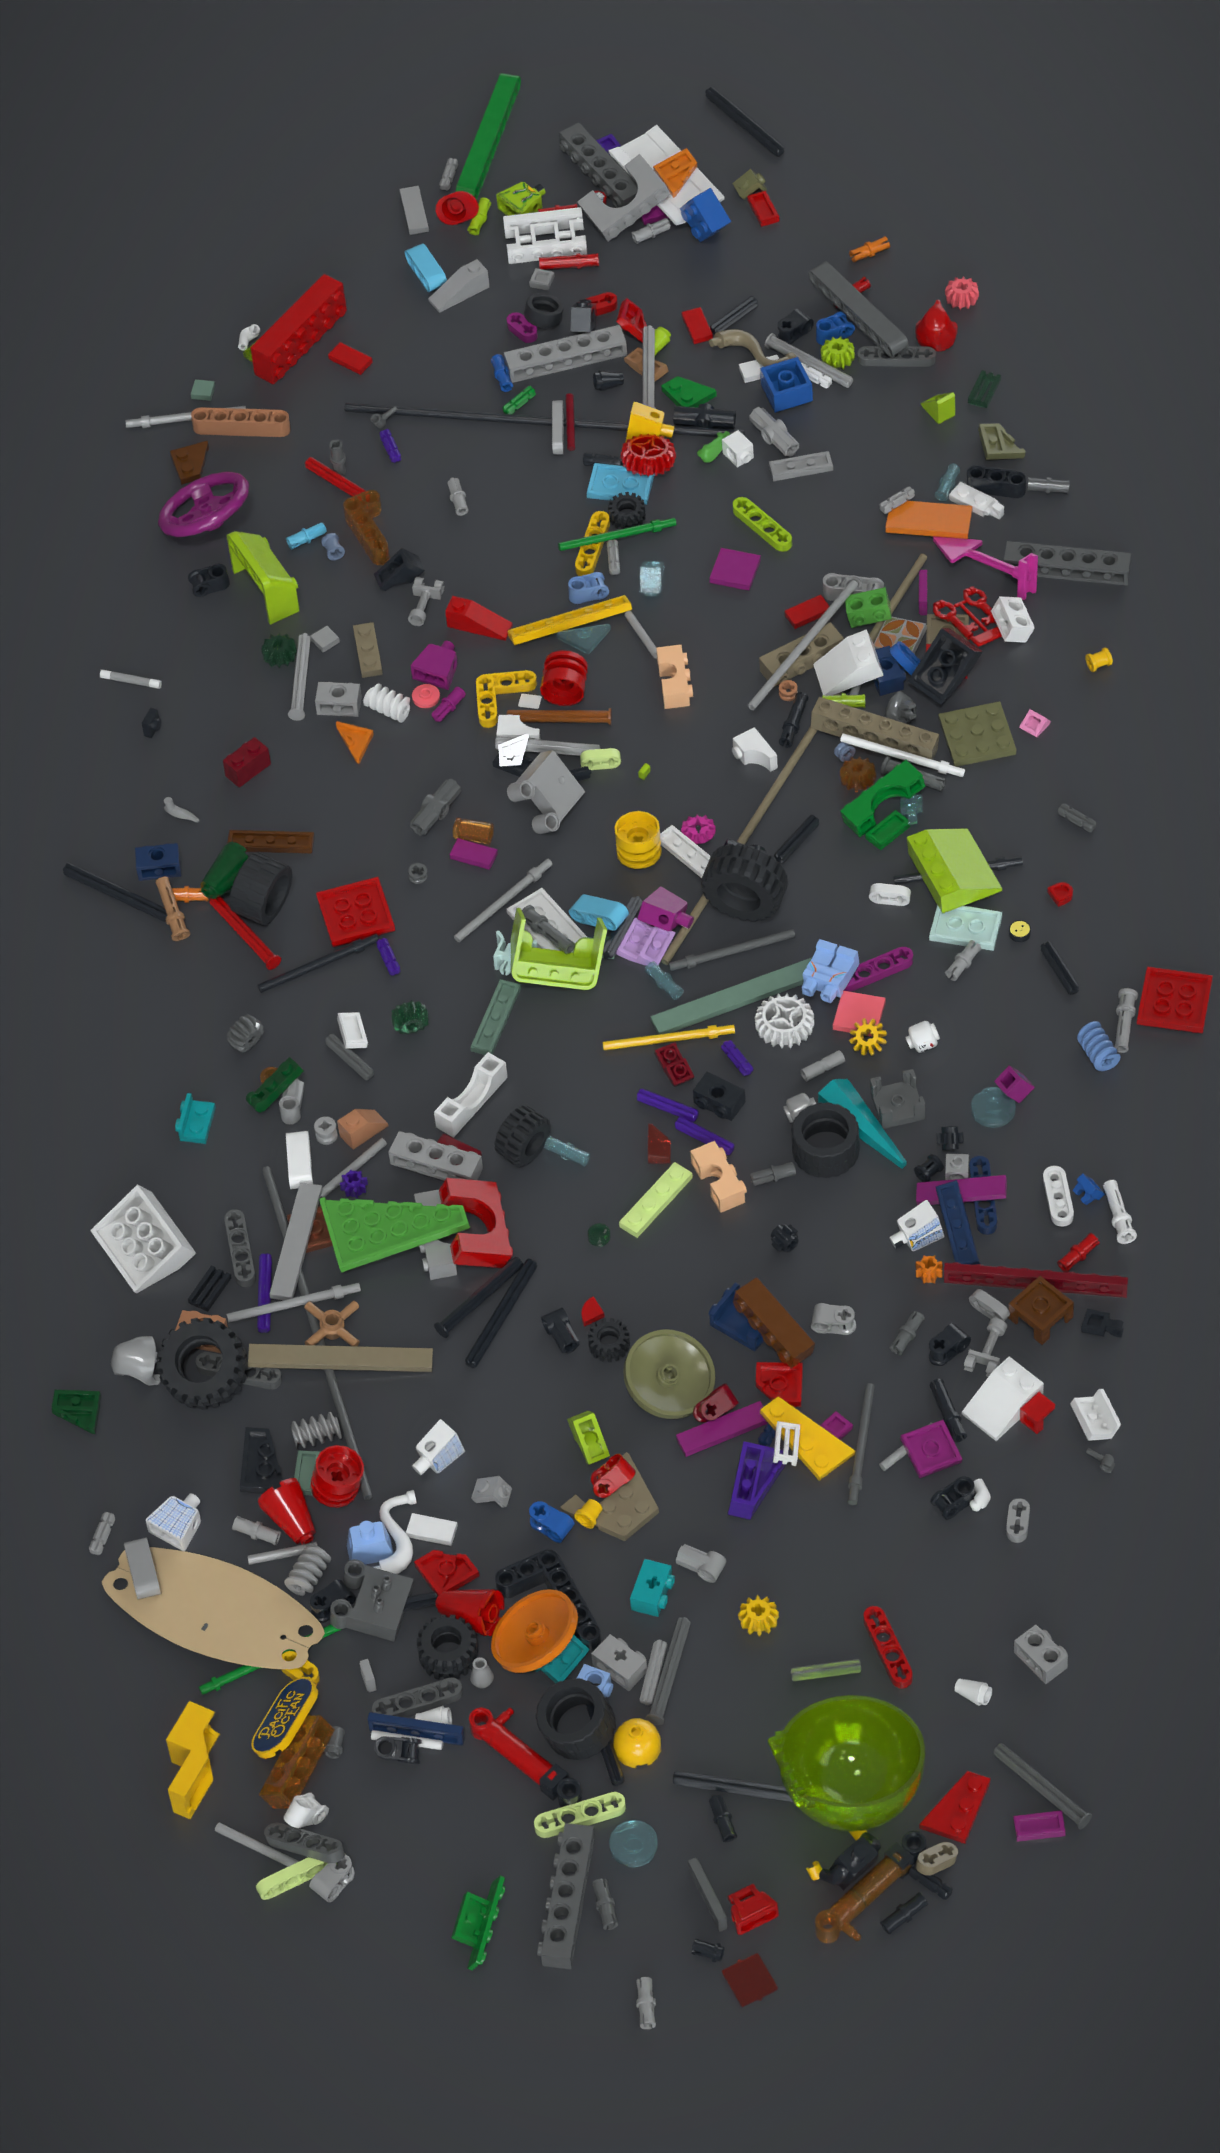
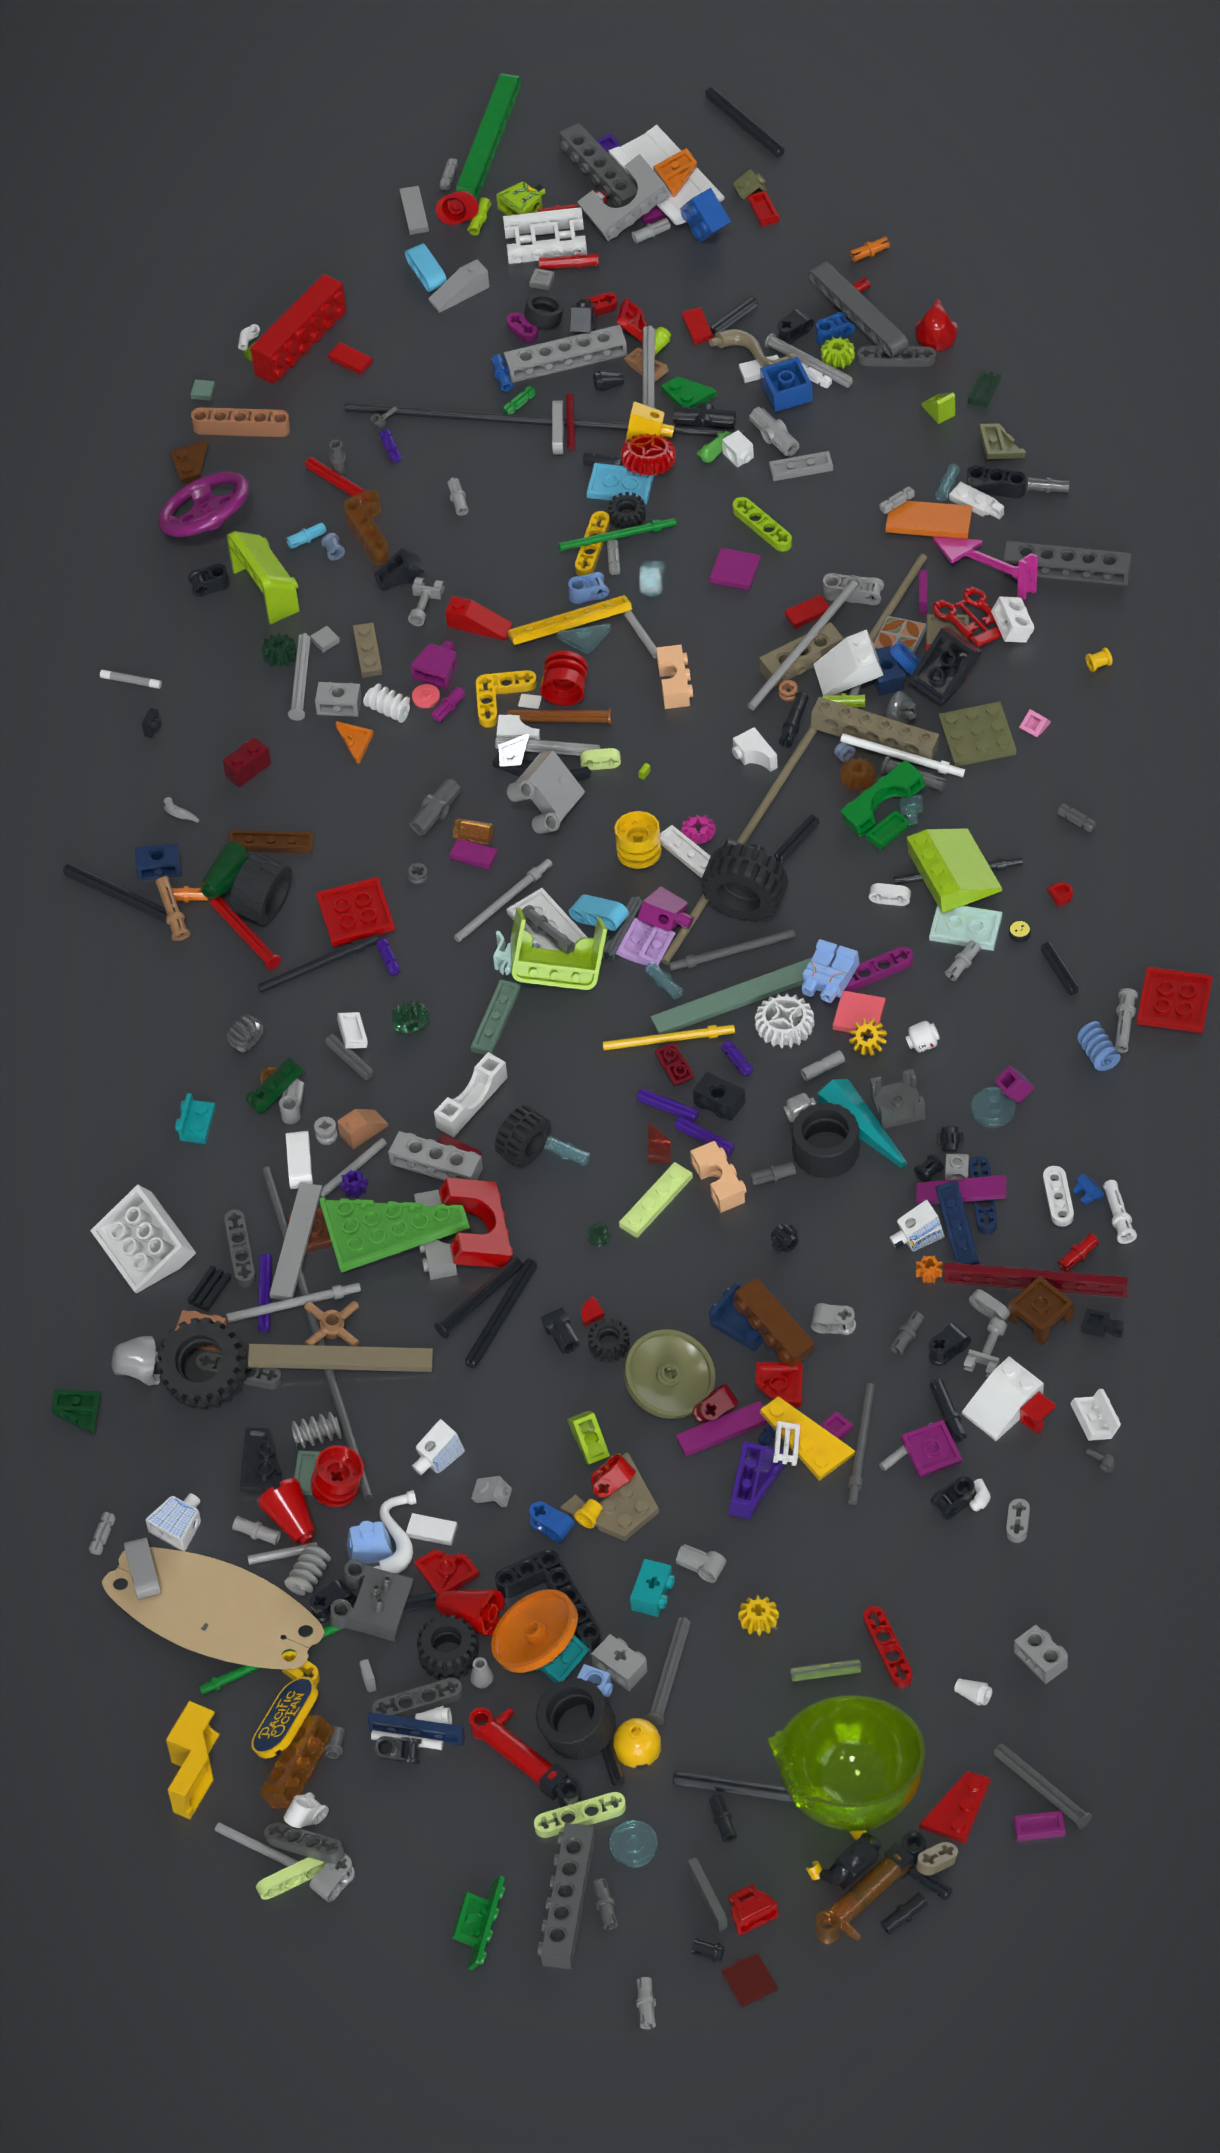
(146, 421): light grey bar -> none
(653, 1672): light grey axle -> none
(868, 607): bright green brick -> none
(961, 293): coral gear -> none

